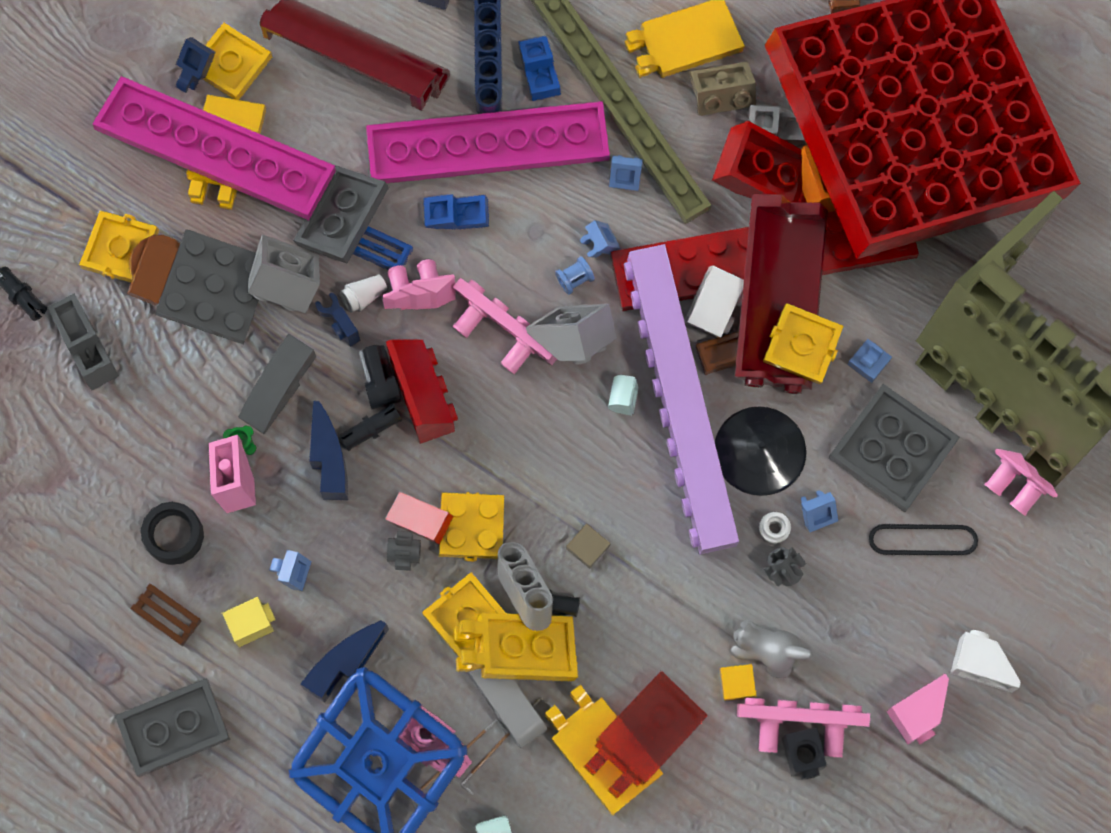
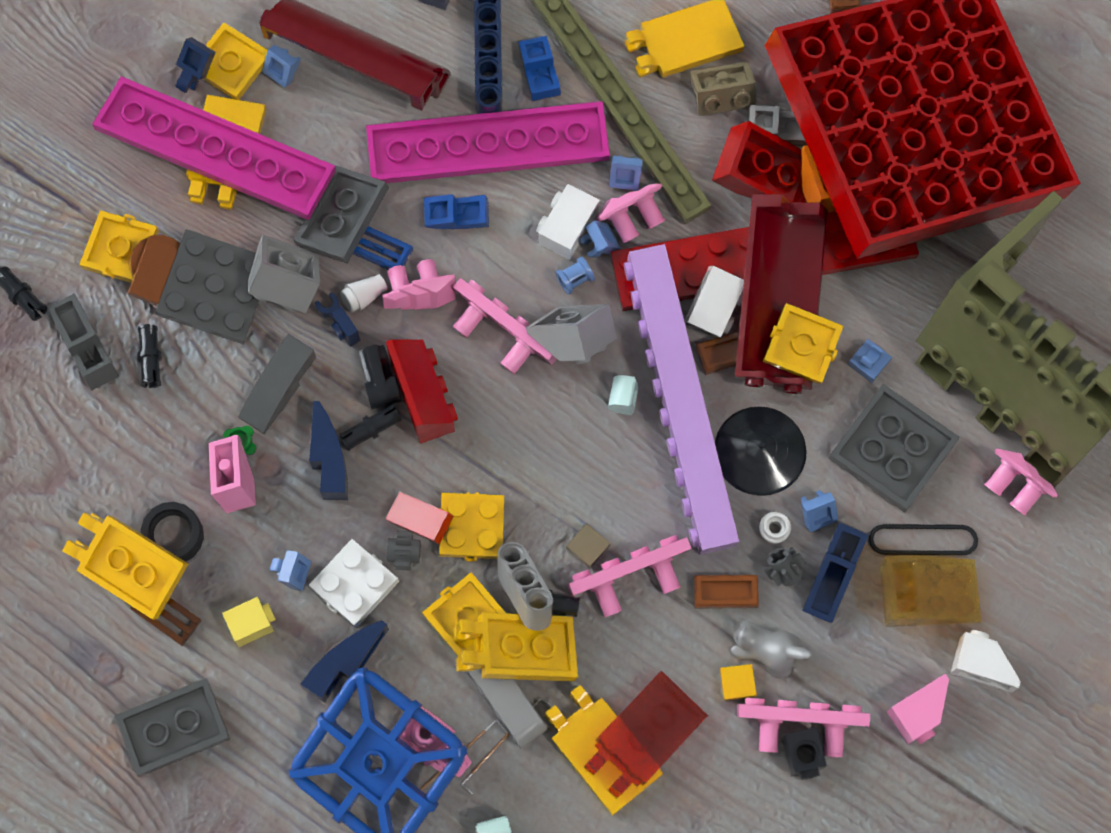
(127, 564): none -> yellow tile
(149, 356): none -> black pin
(280, 65): none -> medium blue tile
(354, 583): none -> white plate
(567, 221): none -> white brick
(616, 211): none -> bright pink connector
(657, 559): none -> bright pink plate
(725, 591): none -> dark orange tile
(835, 572): none -> dark blue slope
(929, 591): none -> clear yellow slope

